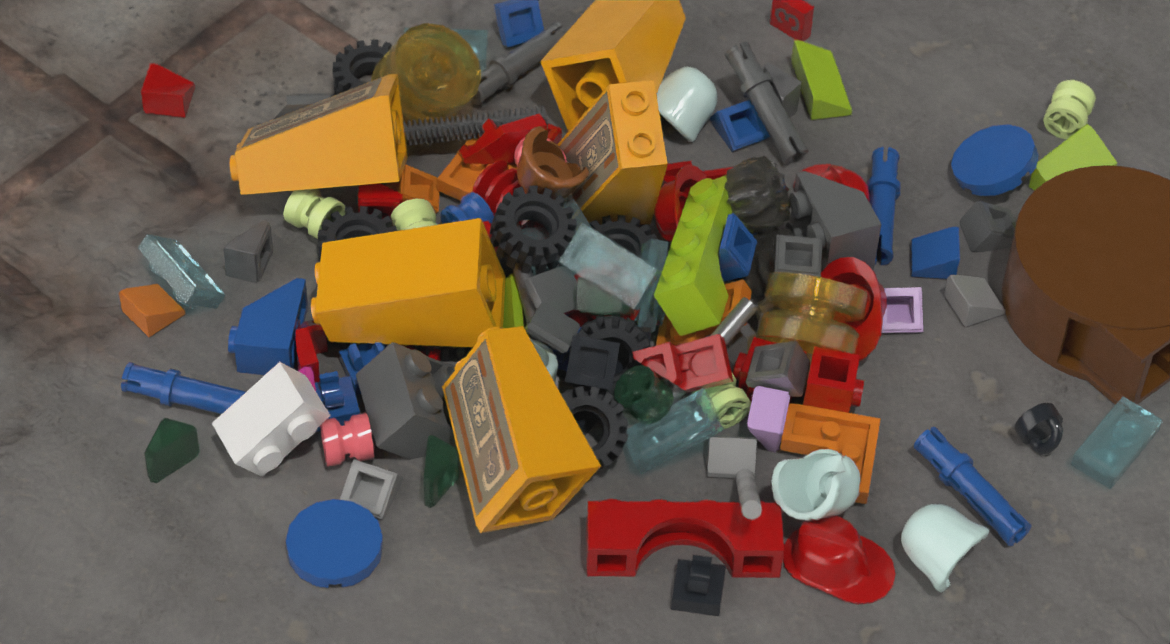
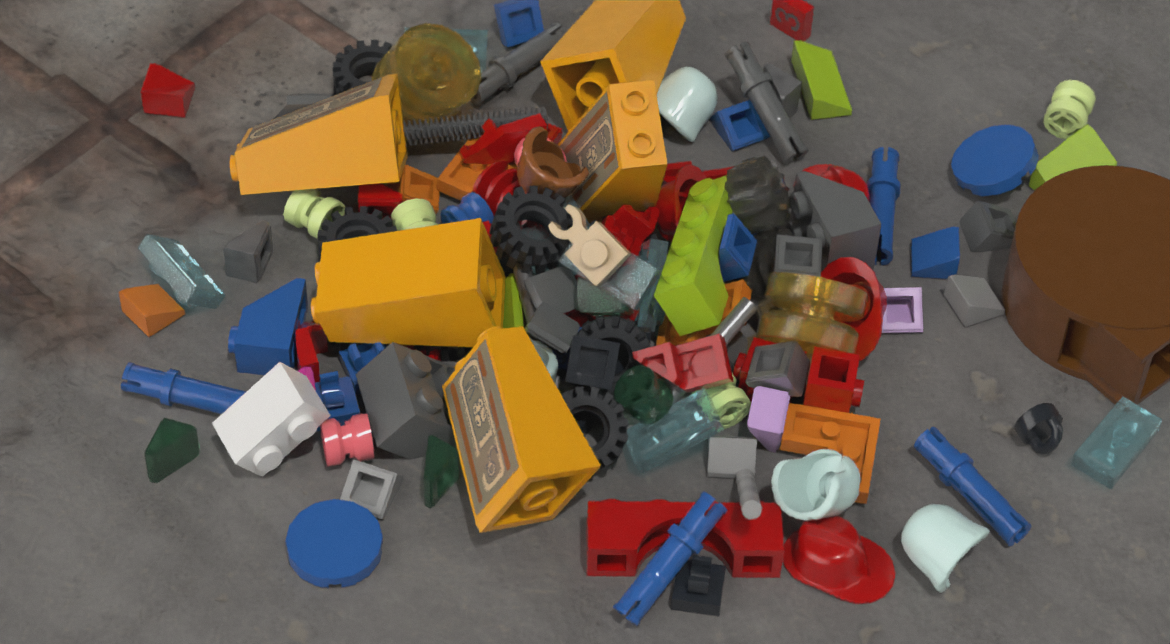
(593, 249): none -> tan plate
(632, 226): none -> red slope
(670, 558): none -> blue pin

